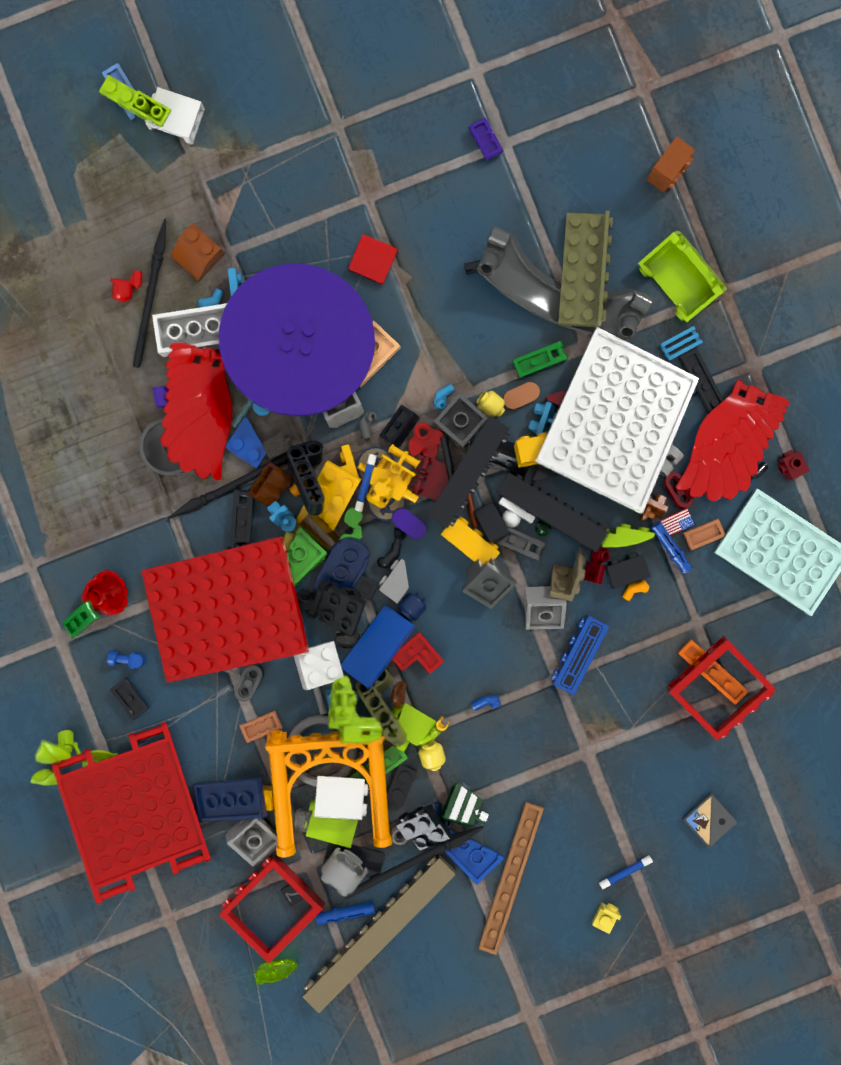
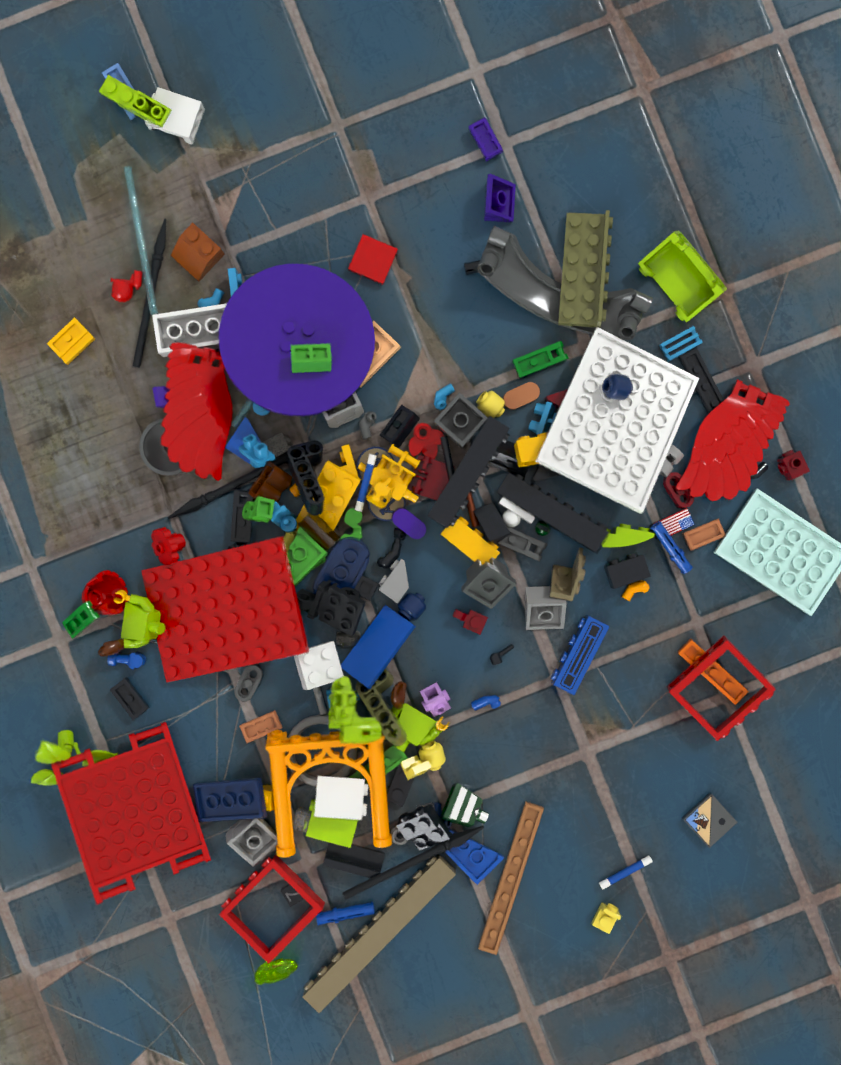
(71, 341): none -> yellow plate
(139, 624): none -> lime torso
(140, 240): none -> clear light blue piece
(167, 545): none -> red plant
(255, 451): none -> dark azure hips
(259, 510): none -> bright green leg
(311, 358): none -> bright green hinge
(343, 871): light grey brick -> none
(414, 767): none -> light yellow bracket
(418, 649): red plate -> none
(435, 700): none -> lavender brick
(472, 621): none -> dark red plate
(496, 657): none -> black hand
(499, 199): none -> dark purple slope
(594, 570): dark red plate -> none
(617, 386): none -> dark blue head
(654, 508): dark orange hips -> none
(671, 165): dark orange brick -> none

